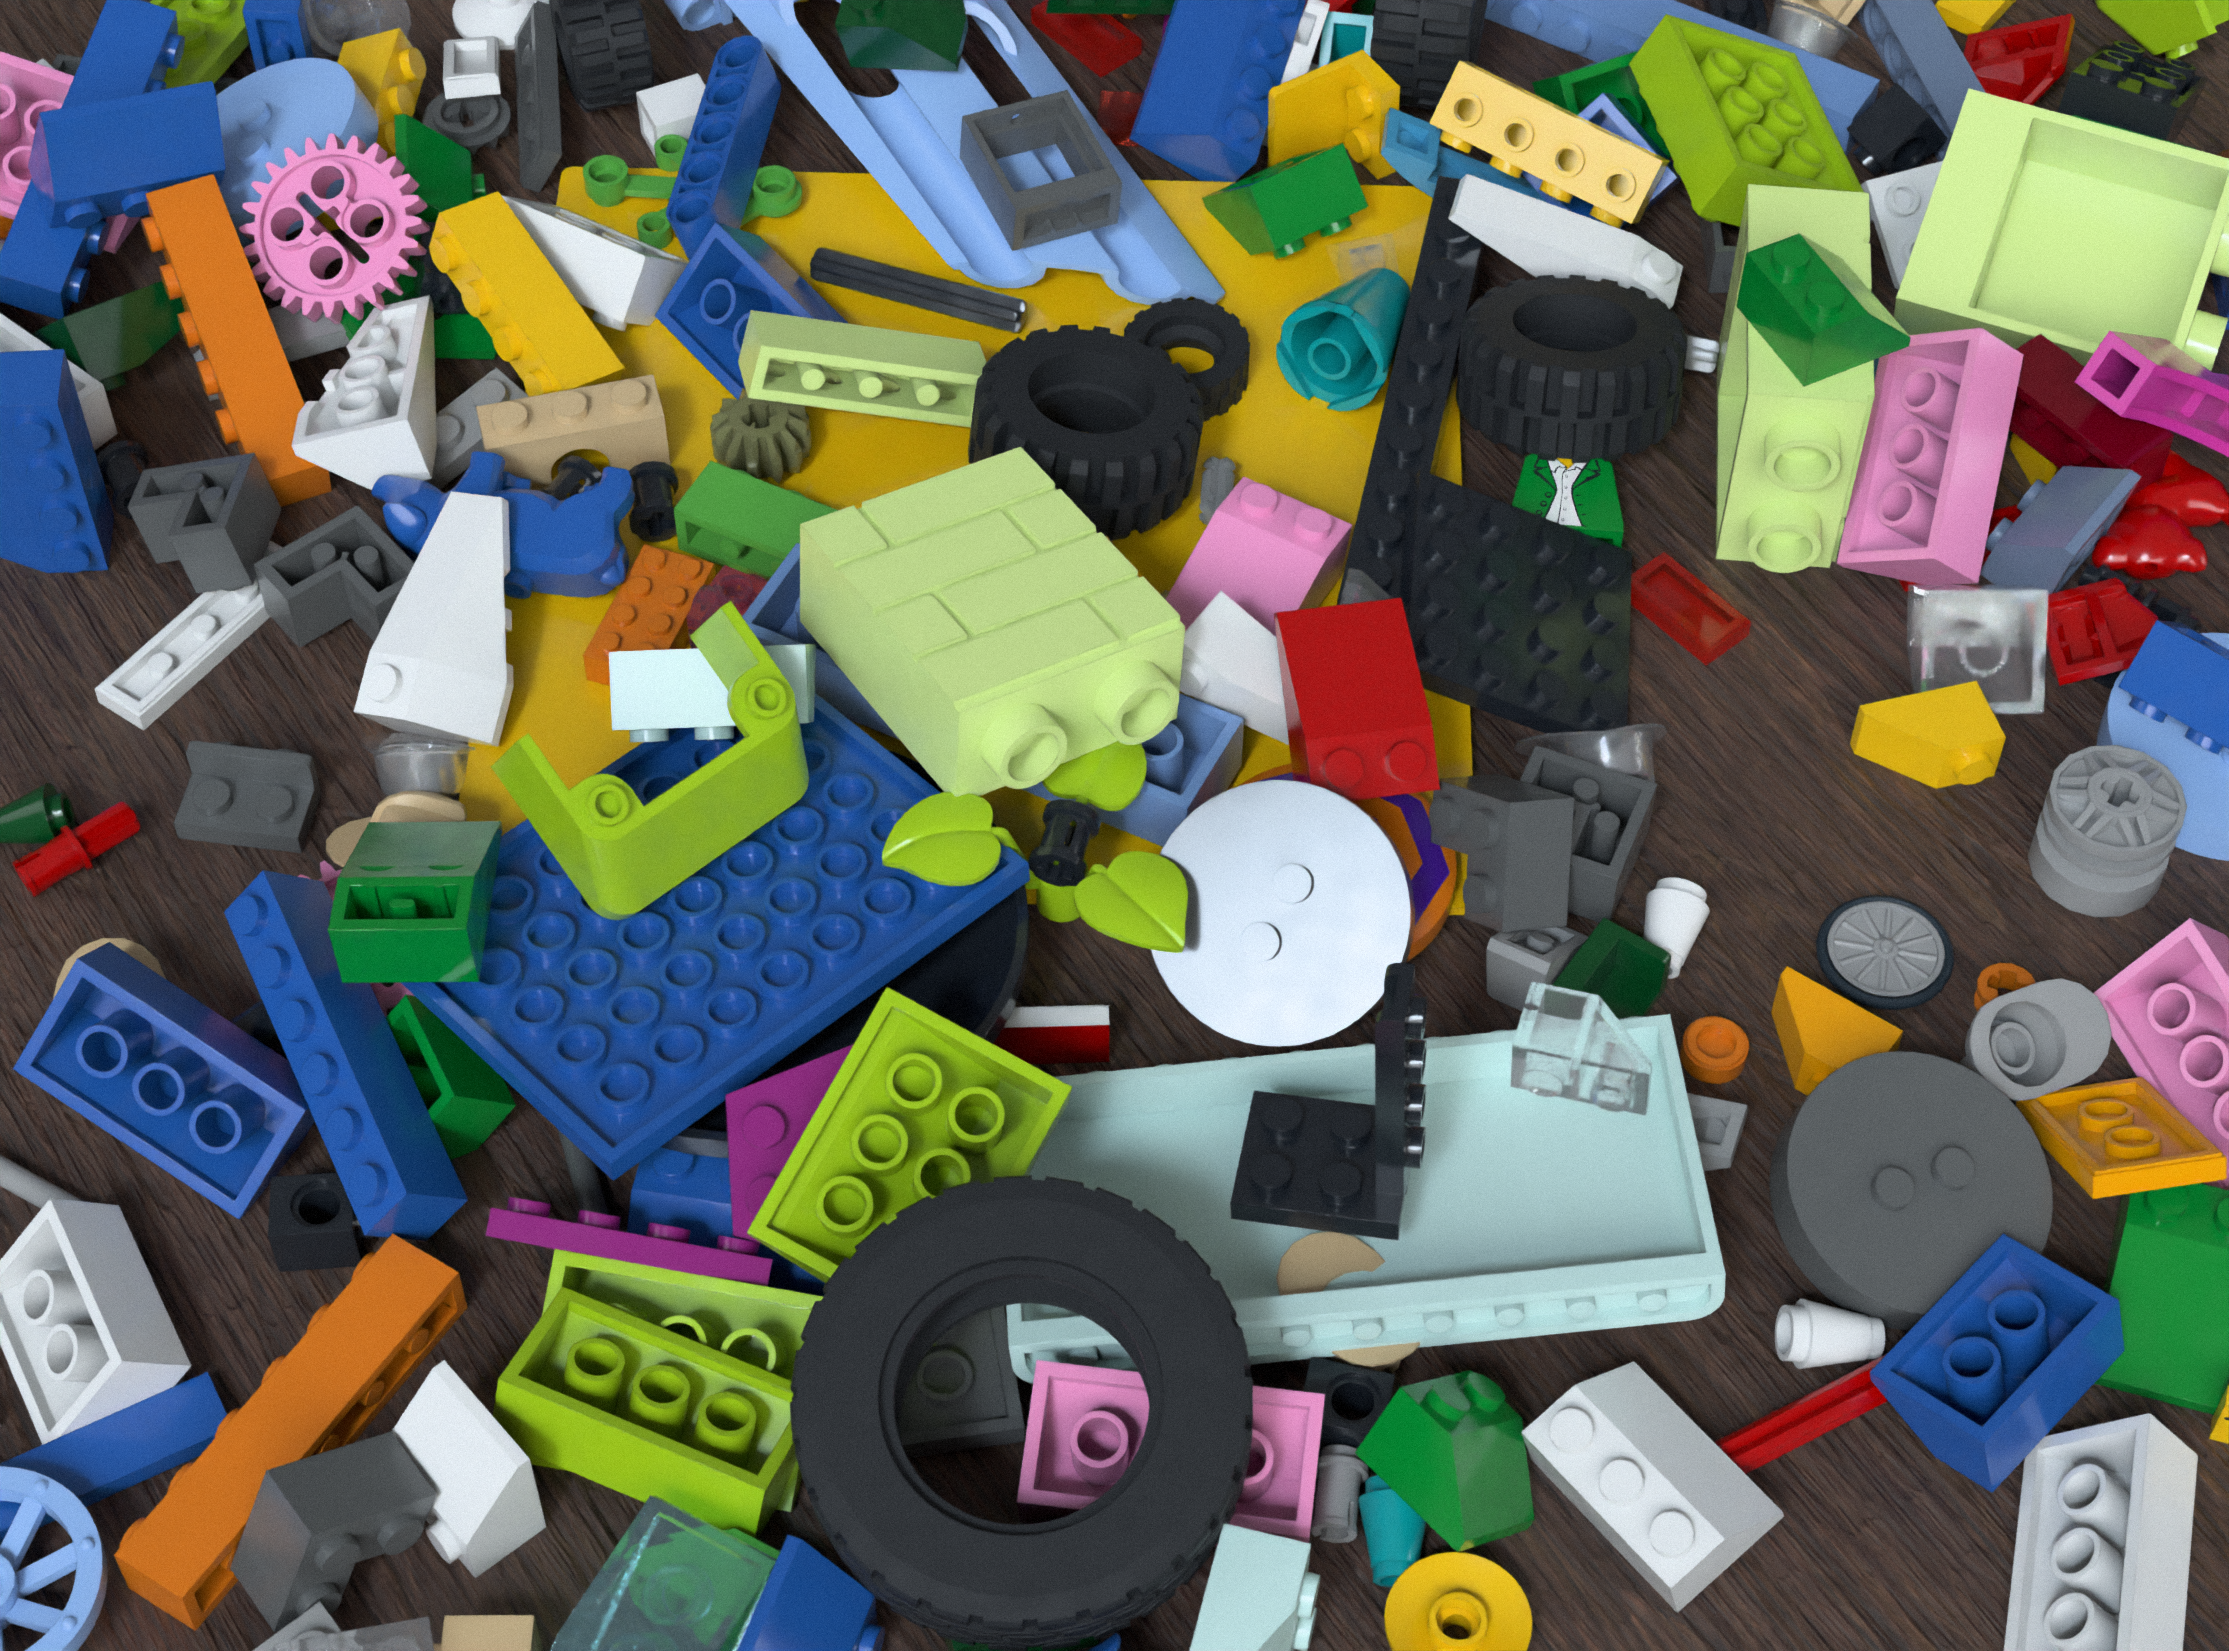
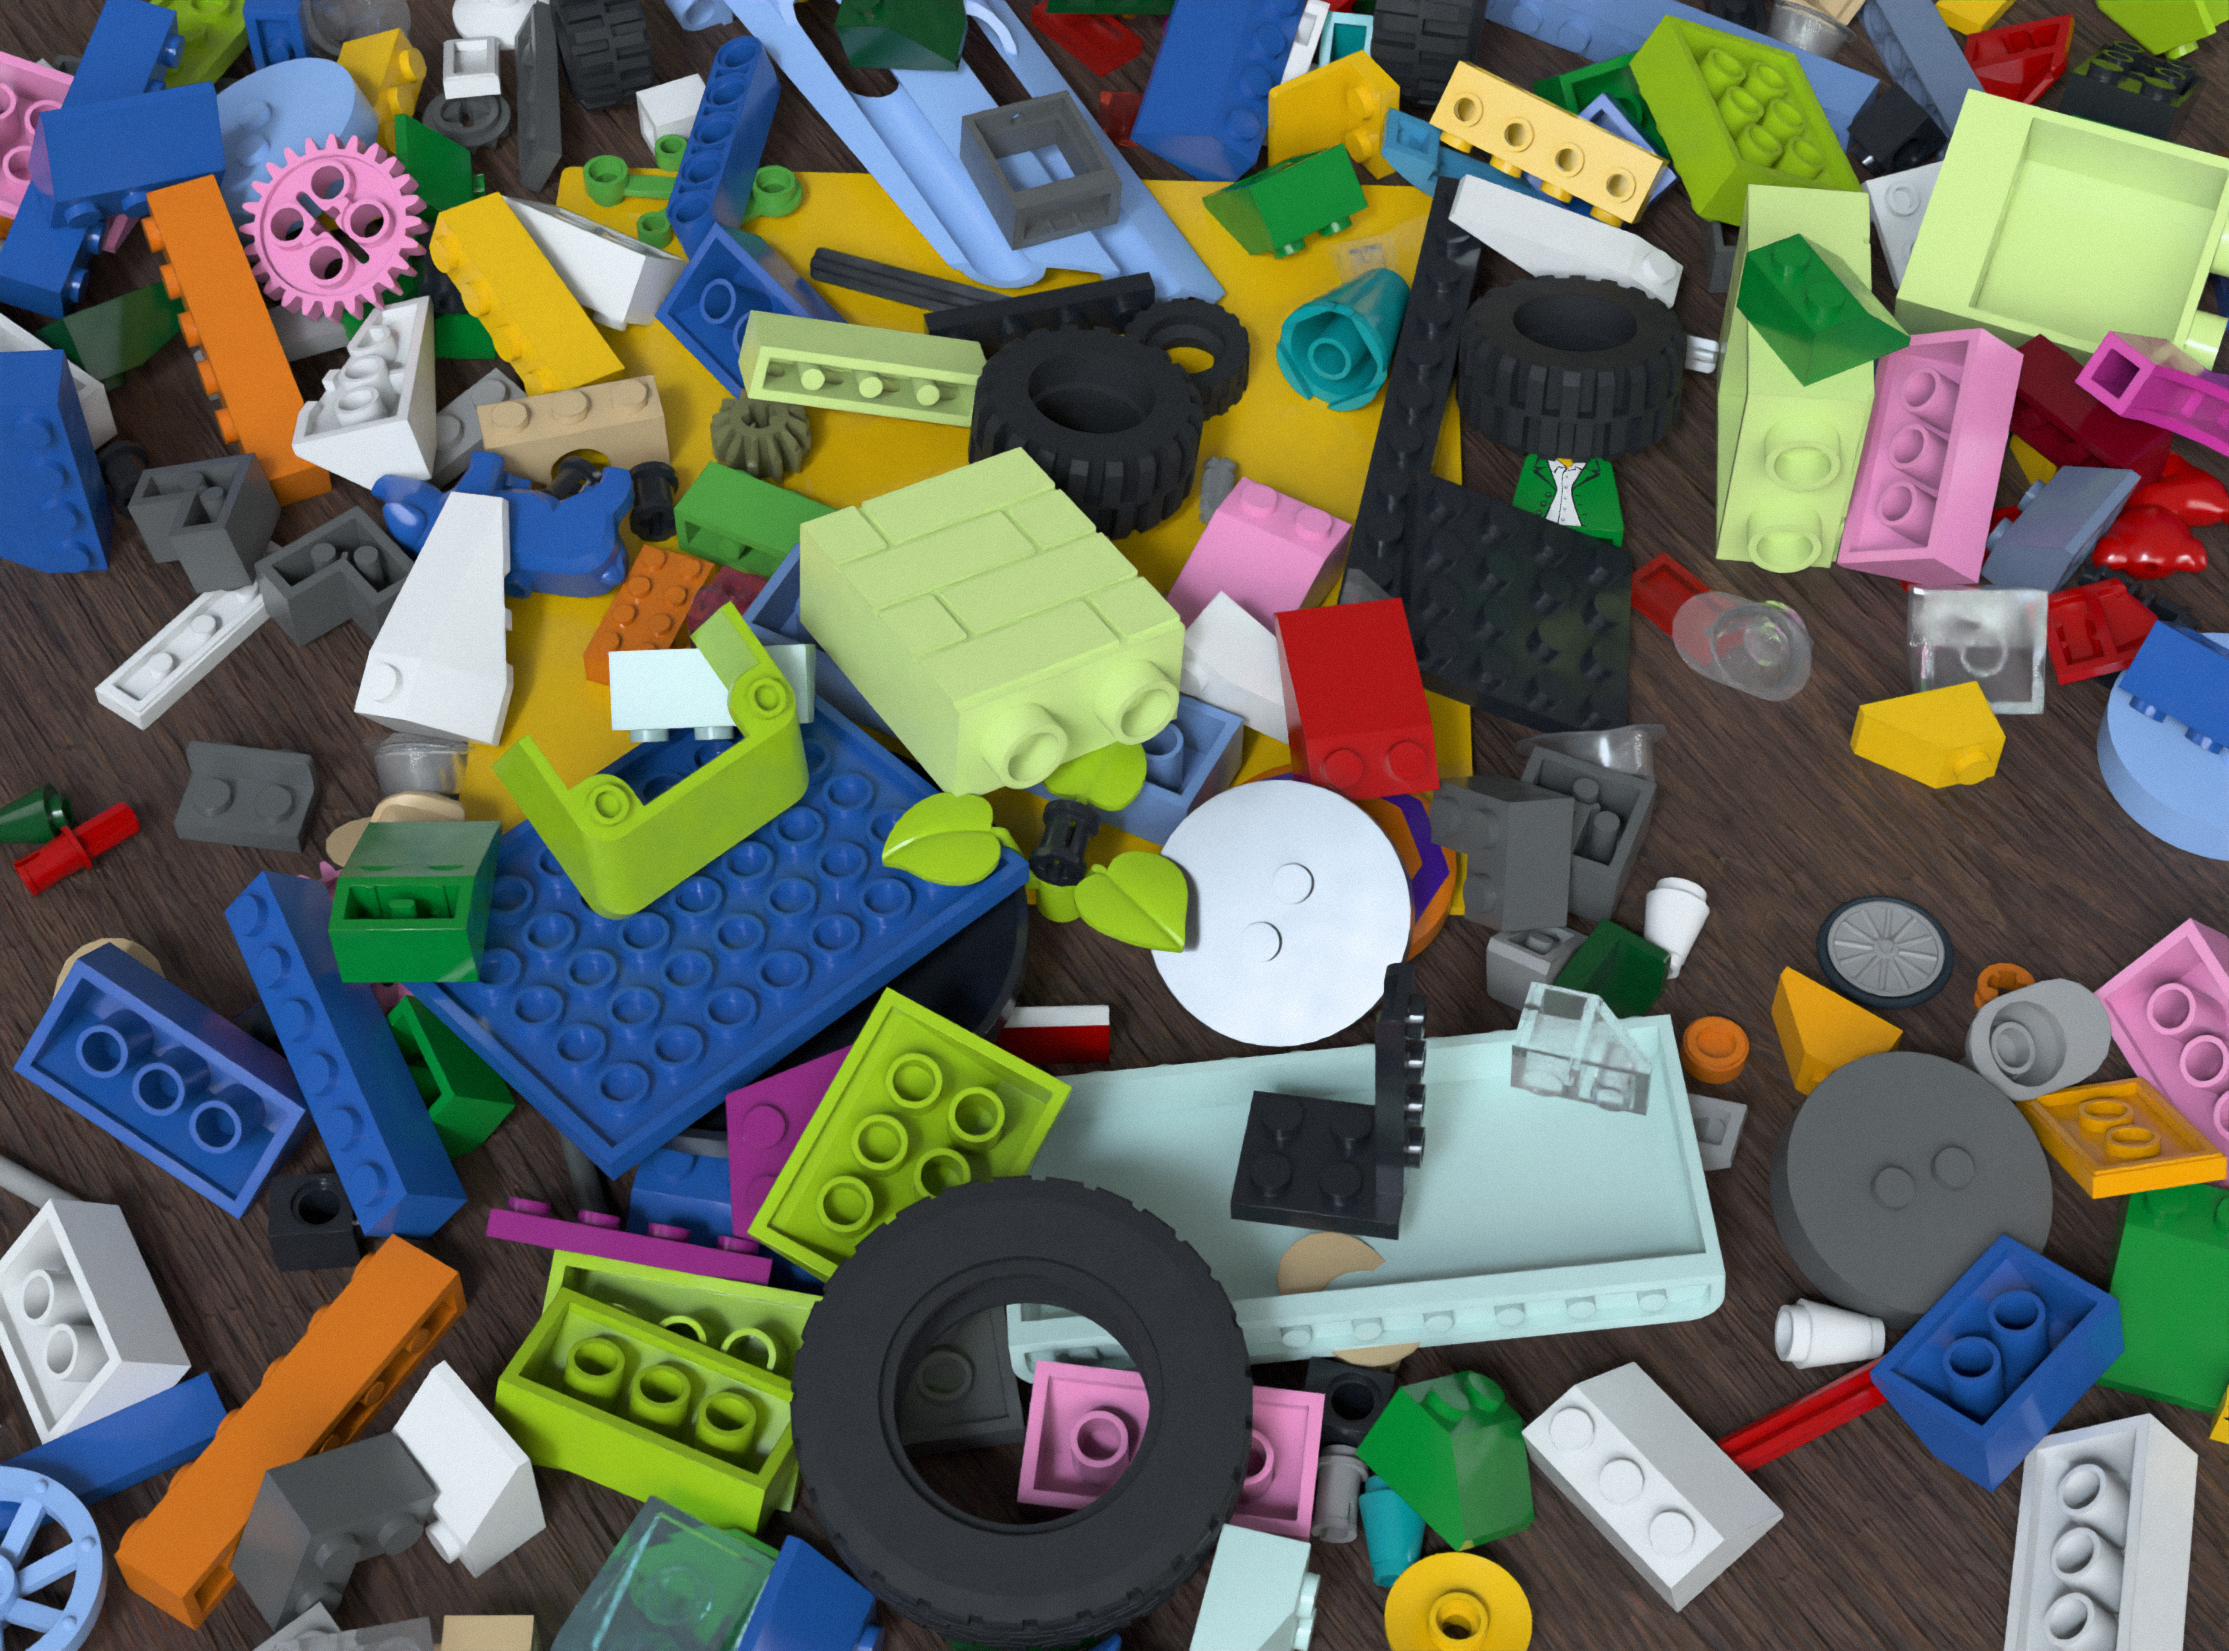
(998, 322): none -> black plate
(1745, 643): none -> clear piece
(2106, 830): light grey wheel -> none

